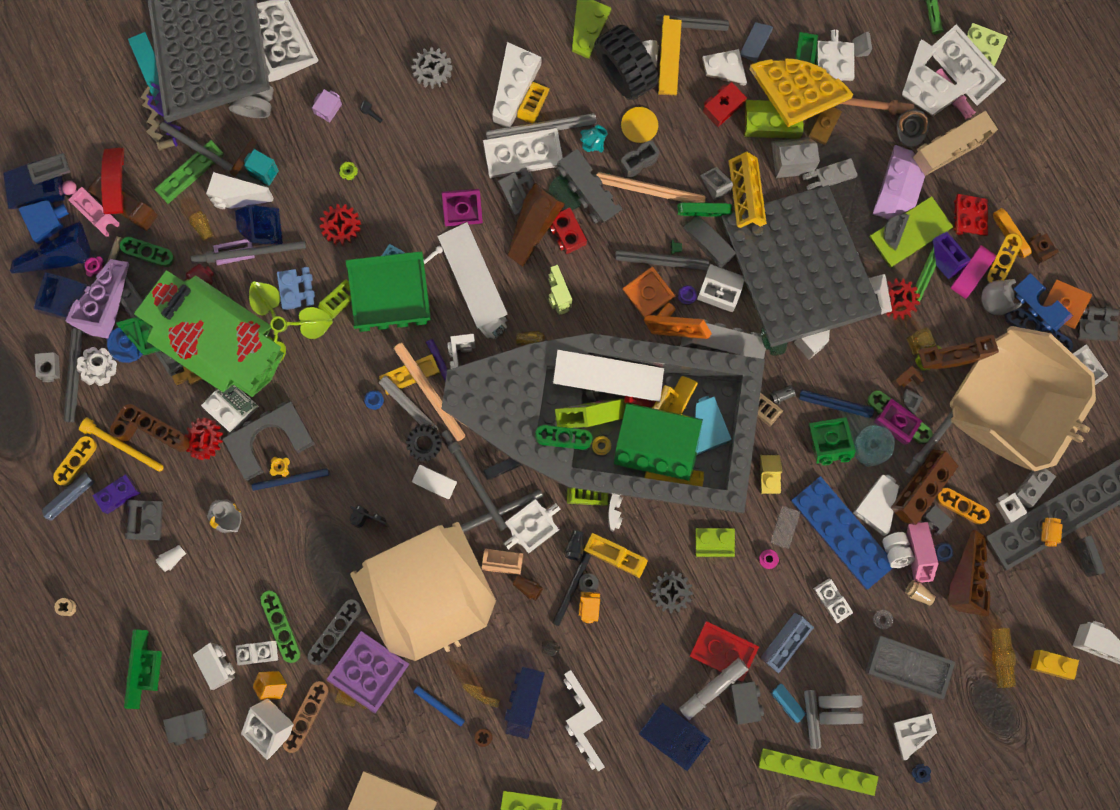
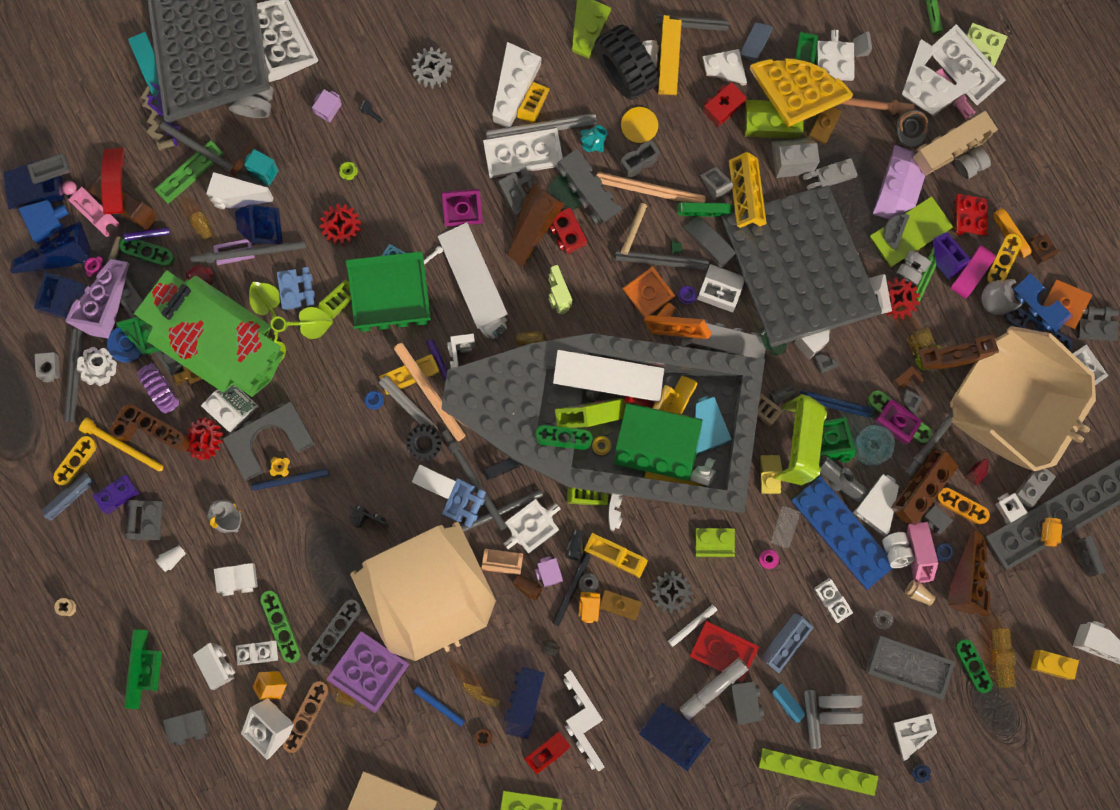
(146, 234): none -> dark purple piece
(158, 388): none -> medium lavender gear
(235, 578): none -> white brick
(459, 500): none -> medium blue plate
(547, 753): none -> red slope
(548, 571): none -> lavender brick
(620, 605): none -> pearl gold plate
(633, 229): none -> tan bar
(692, 625): none -> white bar
(704, 474): none -> white plate
(805, 441): none -> lime windscreen
(825, 363): none -> dark grey tile
(842, 479): none -> dark grey piece
(908, 272): none -> light grey wheel
(972, 650): none -> green beam
(975, 161): none -> light grey wheel
(978, 472): none -> dark red slope

